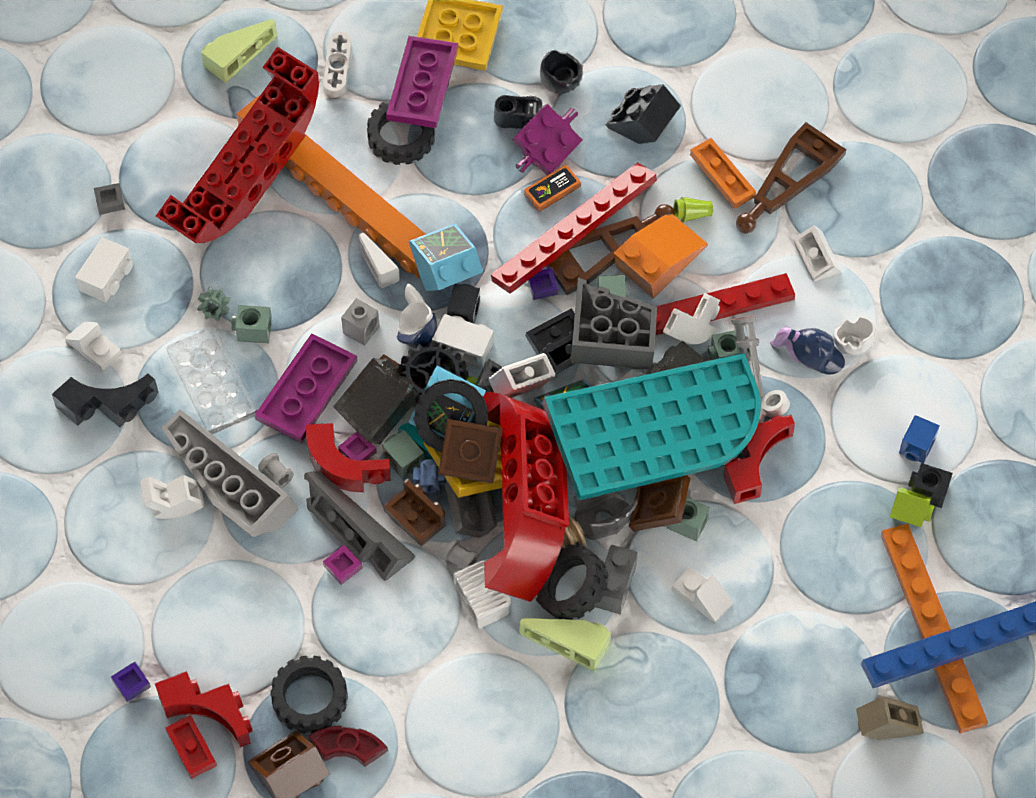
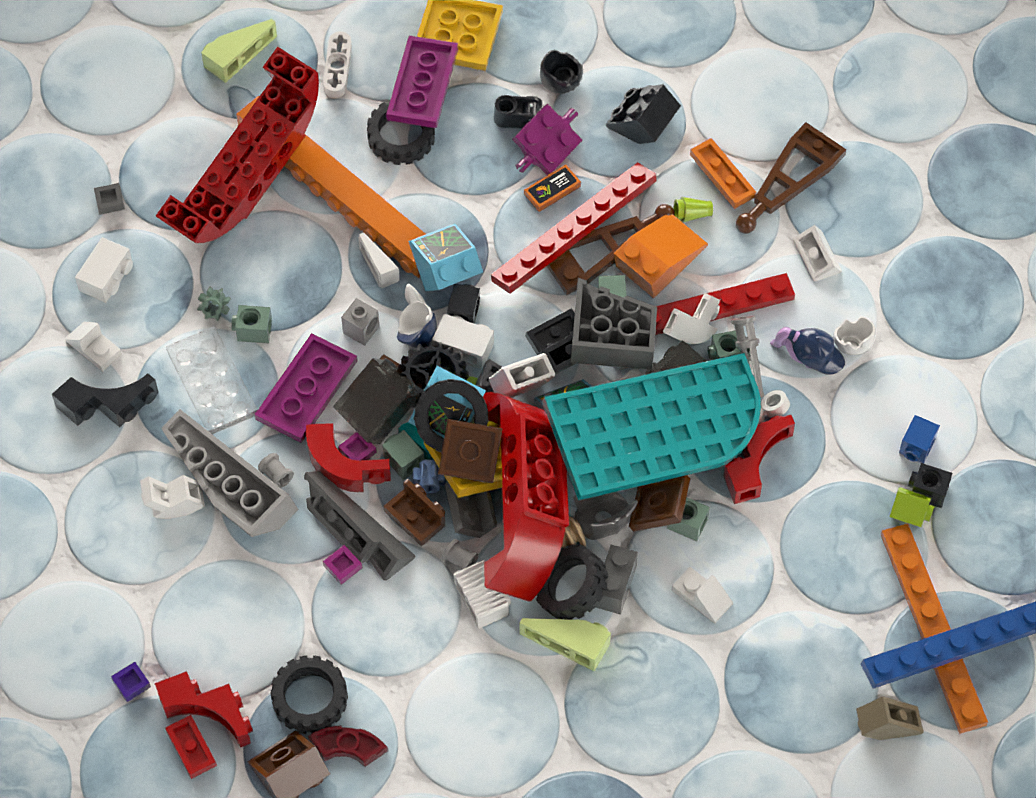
(543, 284): dark purple plate -> none

